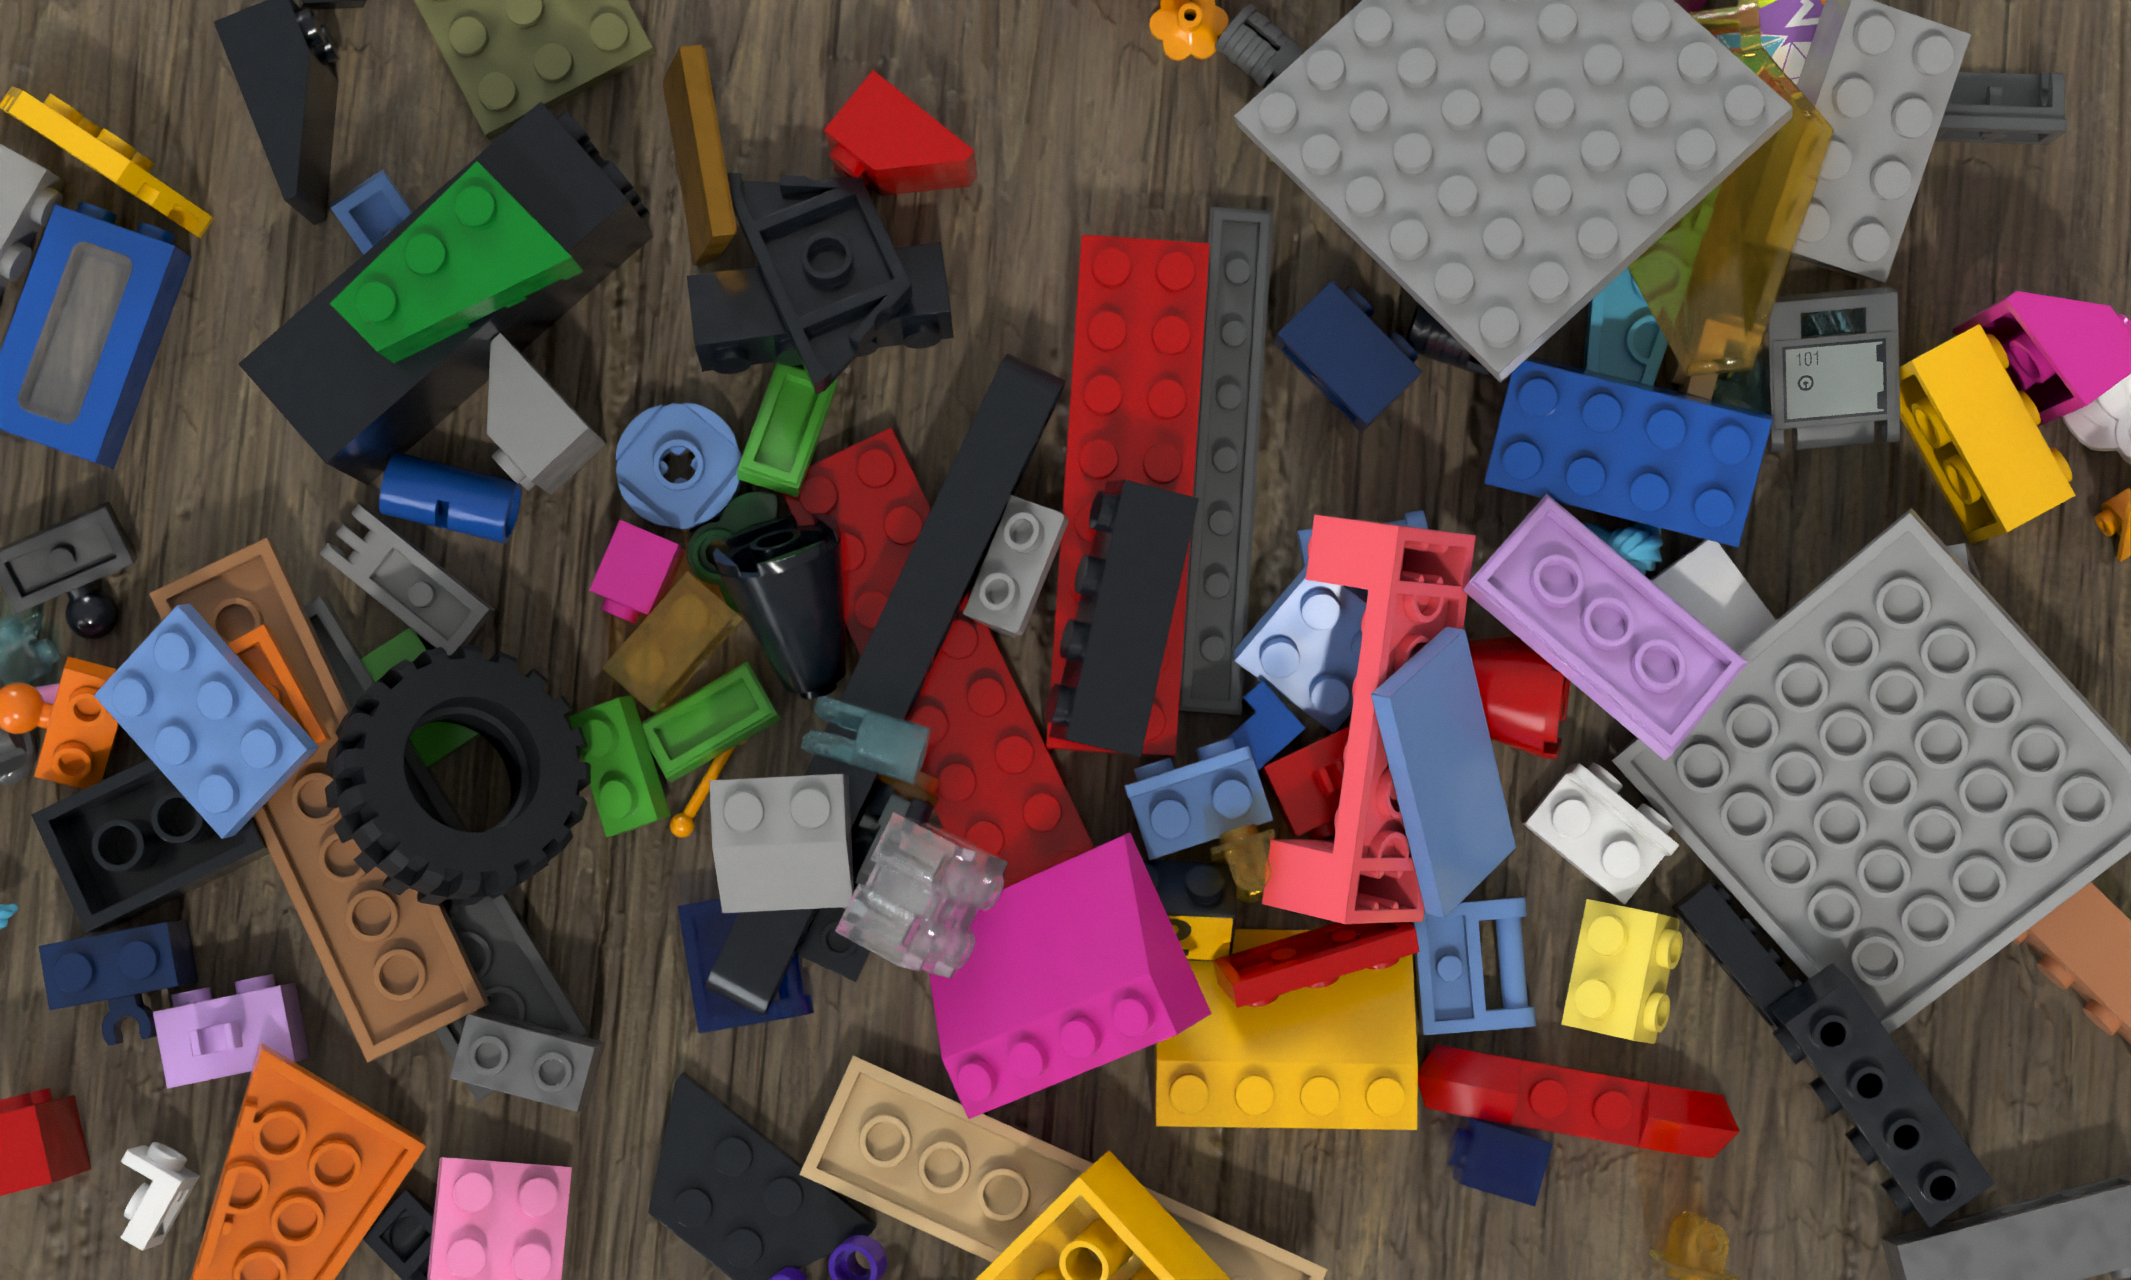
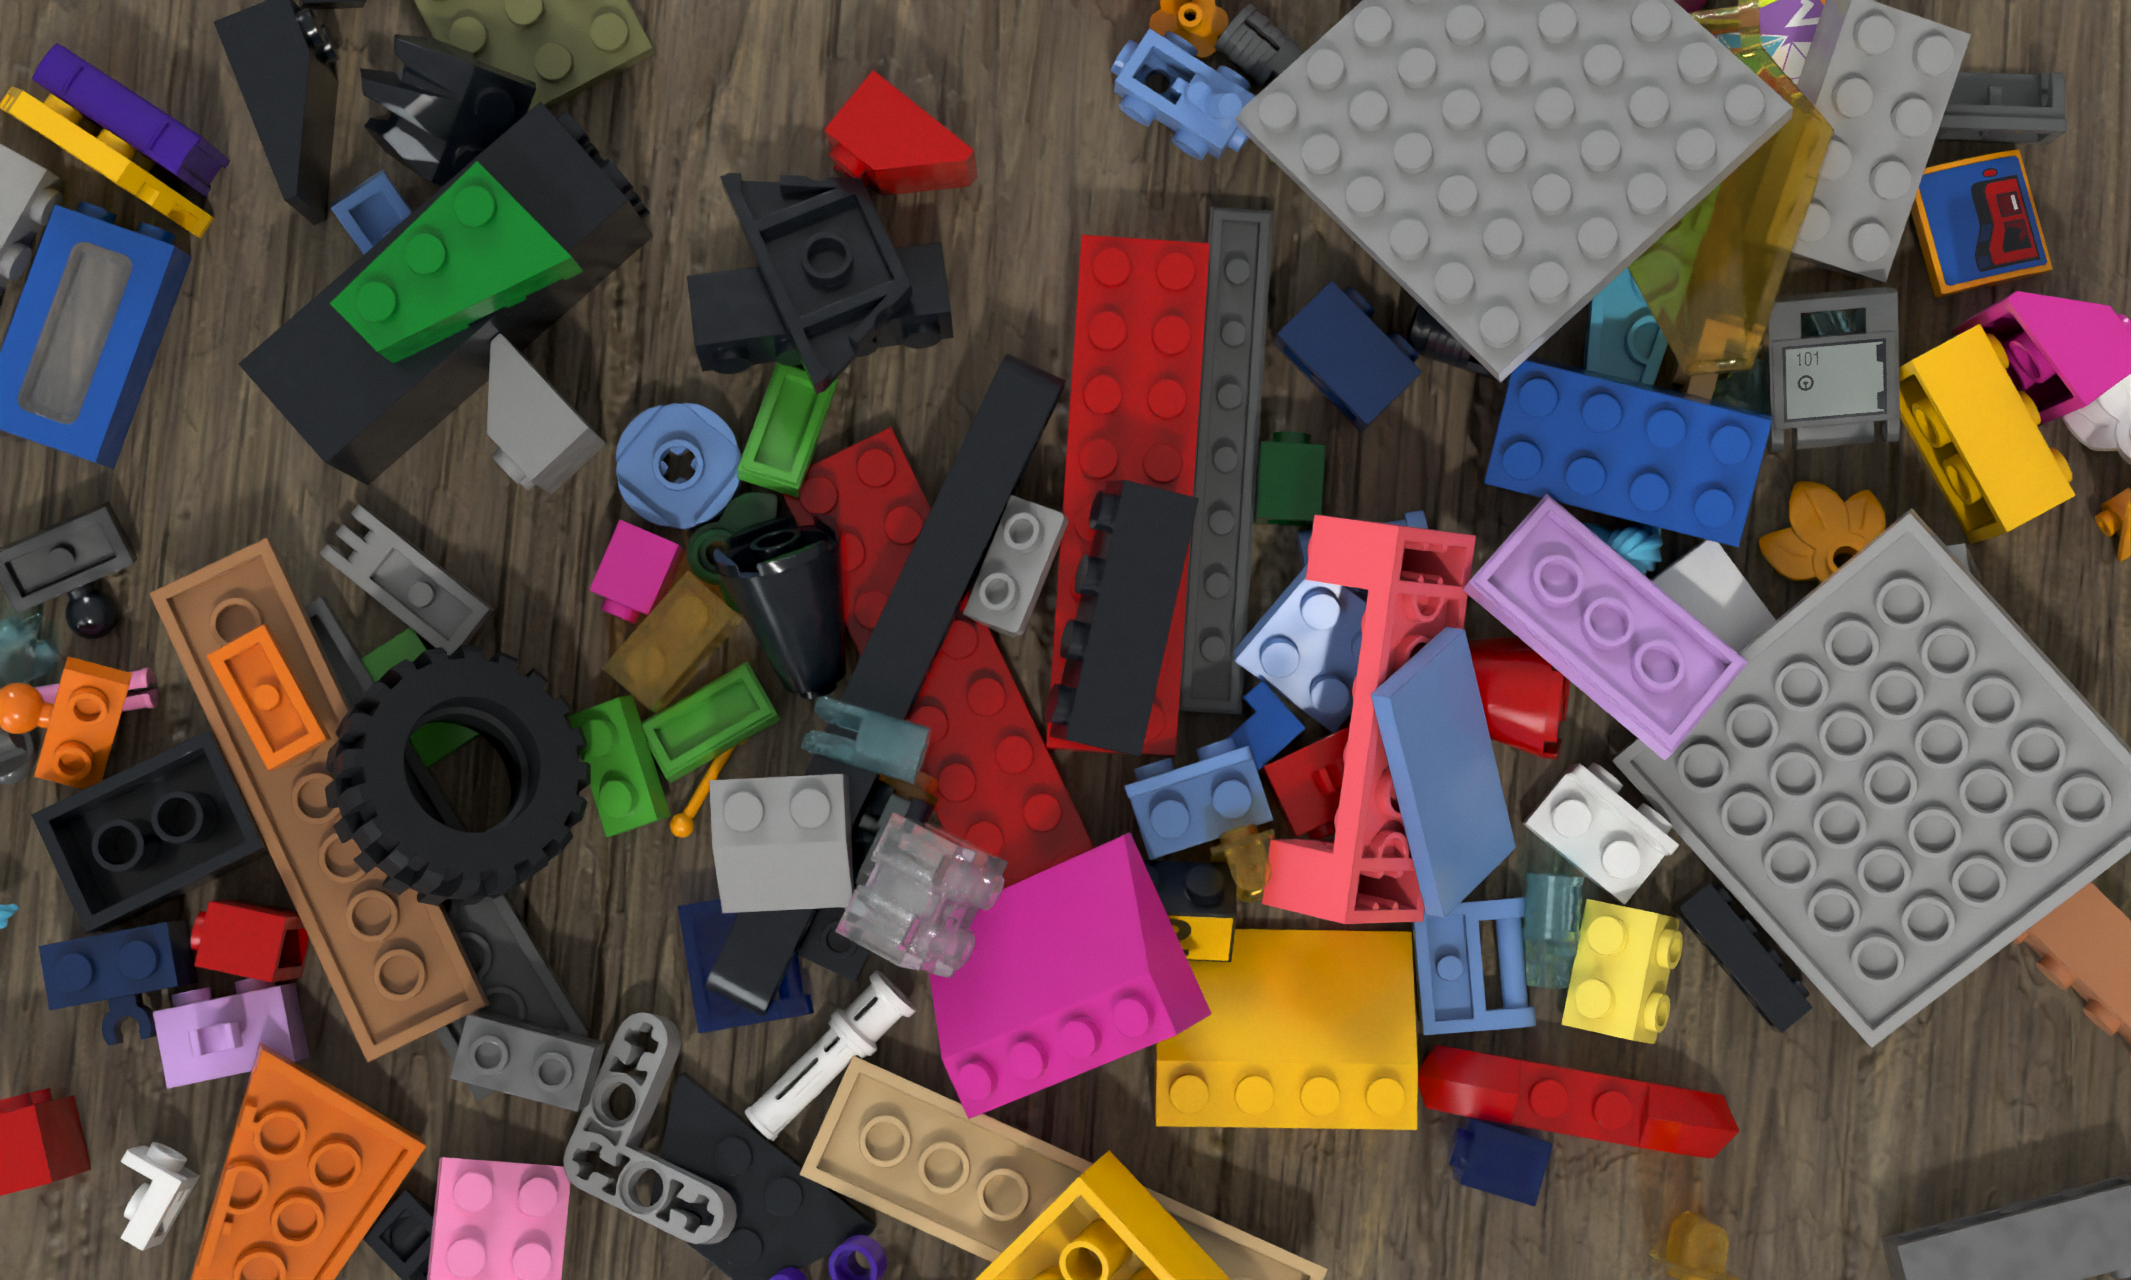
(130, 118): none -> dark purple piece
(206, 720): medium blue plate -> none
(250, 940): none -> red piece
(442, 106): none -> black plate
(450, 497): blue pin -> none
(620, 1139): none -> light grey beam
(699, 154): pearl gold tile -> none
(851, 1034): none -> white pin
(1199, 99): none -> medium blue brick
(1289, 480): none -> dark green brick
(1312, 959): red plate -> none
(1551, 927): none -> clear light blue hinge
(1821, 530): none -> light orange plate
(1880, 1095): black brick -> none
(1978, 224): none -> slope

